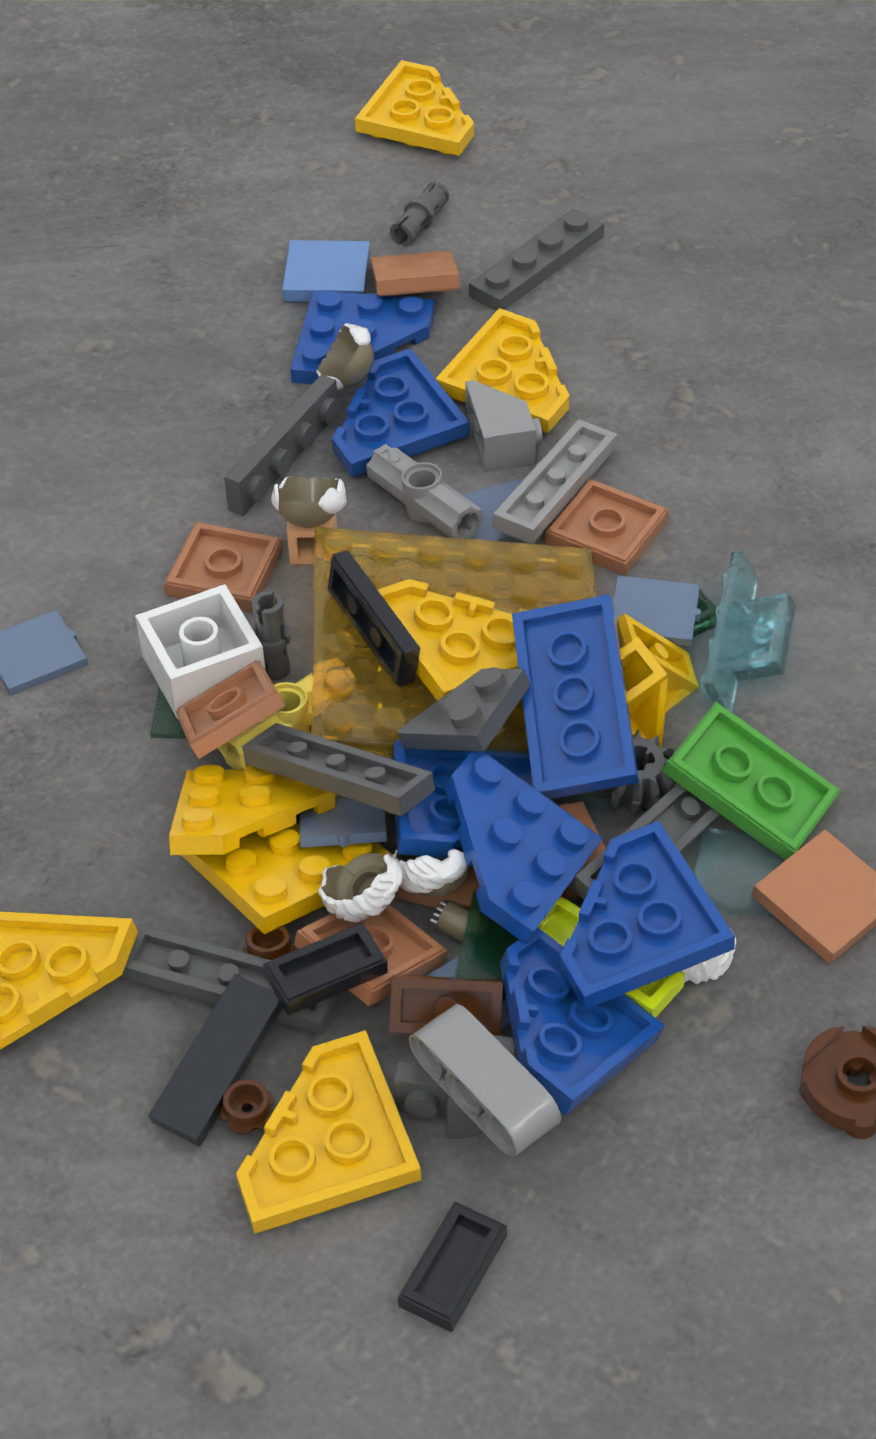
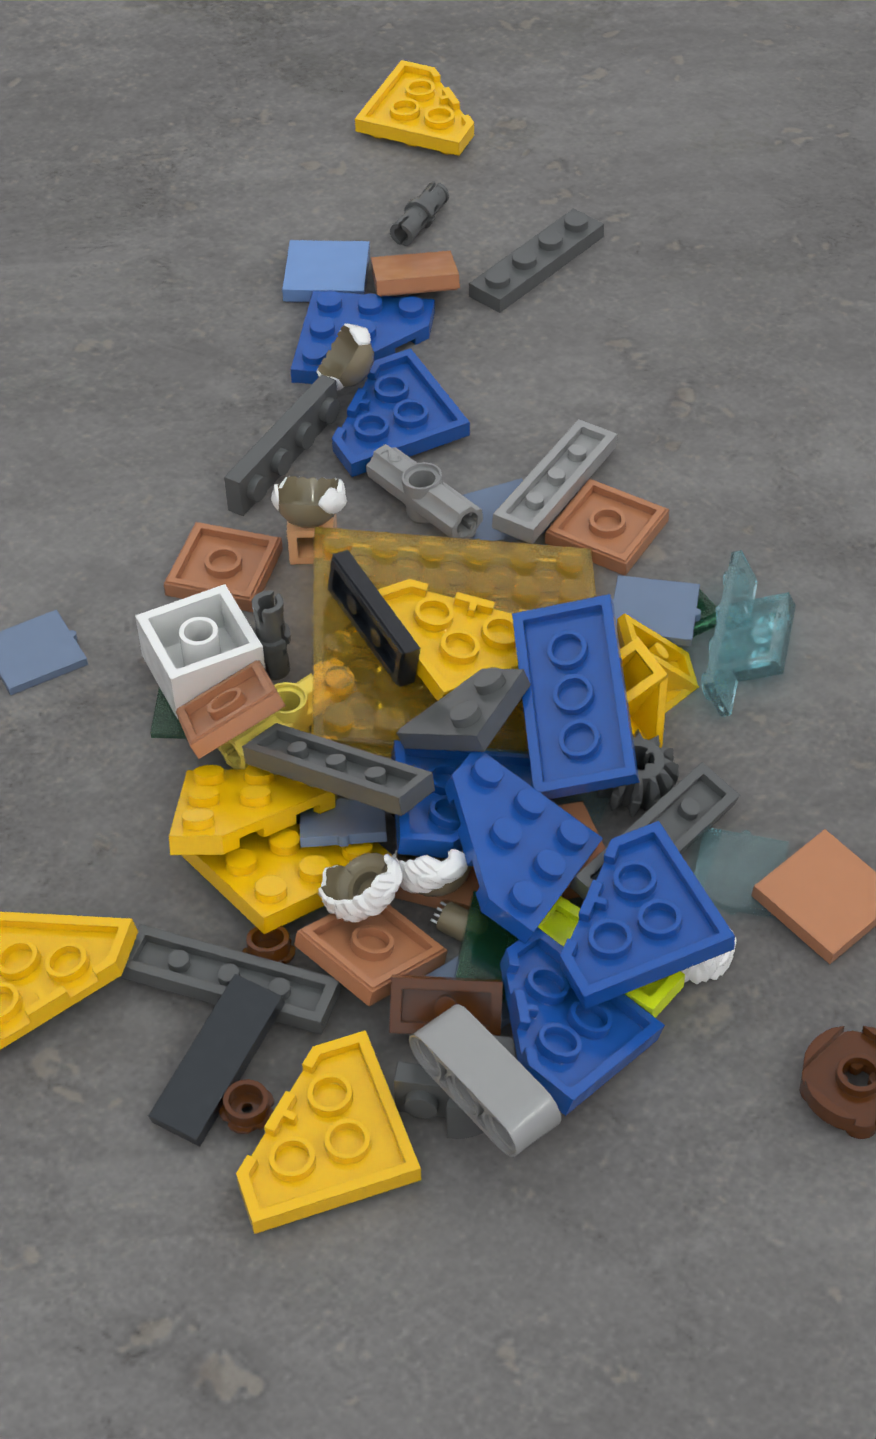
(325, 968): black tile -> none
(452, 1266): black tile -> none
(501, 427): light grey slope -> none
(514, 361): yellow plate -> none
(751, 781): bright green tile -> none

